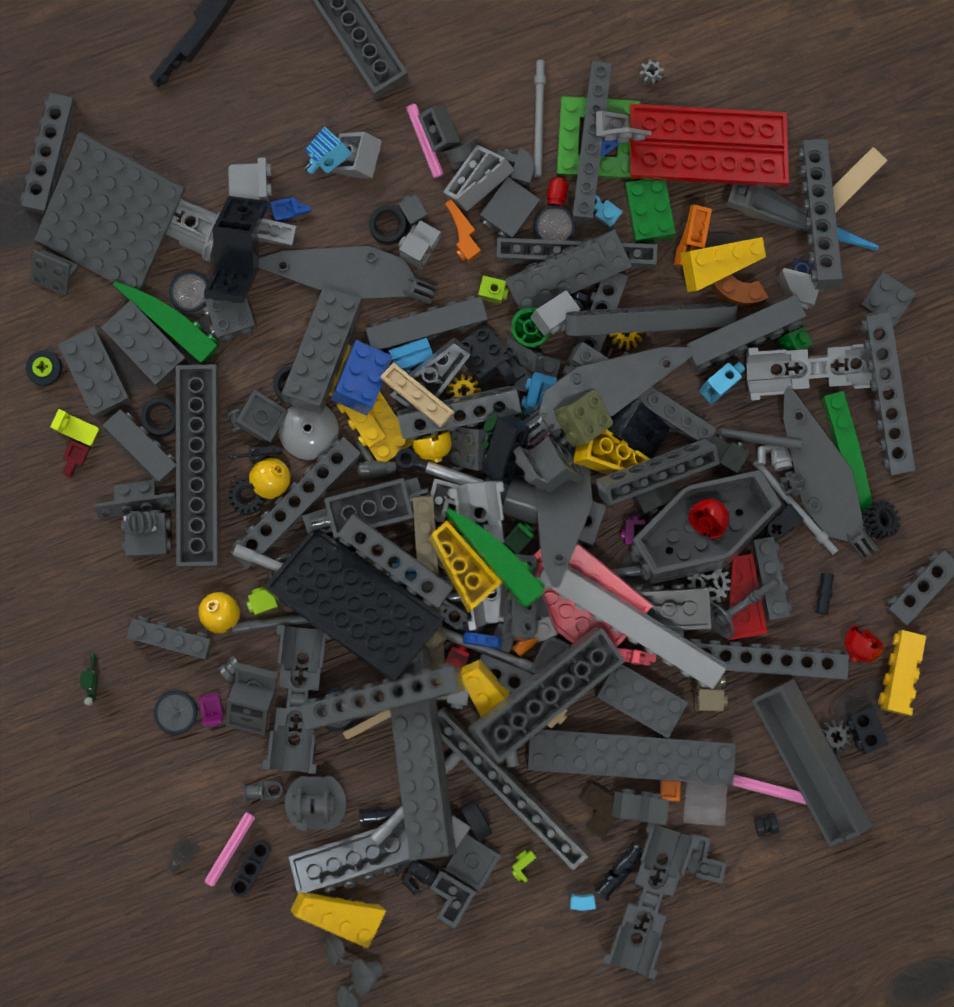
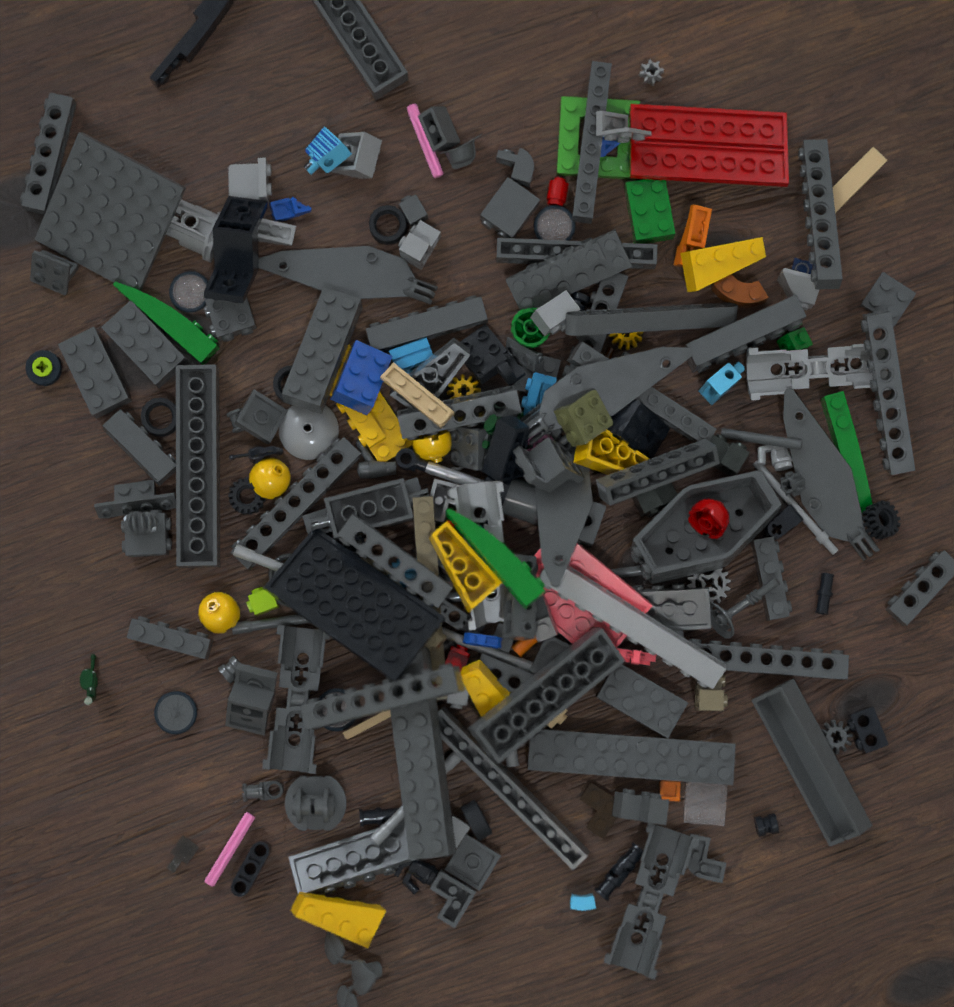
(74, 427): neon yellow bracket -> none
(74, 455): dark red plate -> none
(211, 709): magenta bracket -> none
(466, 247): orange slope -> none
(477, 177): light grey wedge -> none
(493, 290): lime brick -> none
(519, 537): green bracket -> none
(524, 859): lime bracket -> none
(539, 81): light grey bar -> none
(606, 212): medium azure plate -> none
(627, 534): magenta bracket -> none
(744, 580): red wing -> none
(768, 789): bright pink axle -> none
(769, 206): dark grey plate -> none
(862, 645): red cylinder -> none
(902, 673): yellow wedge -> none

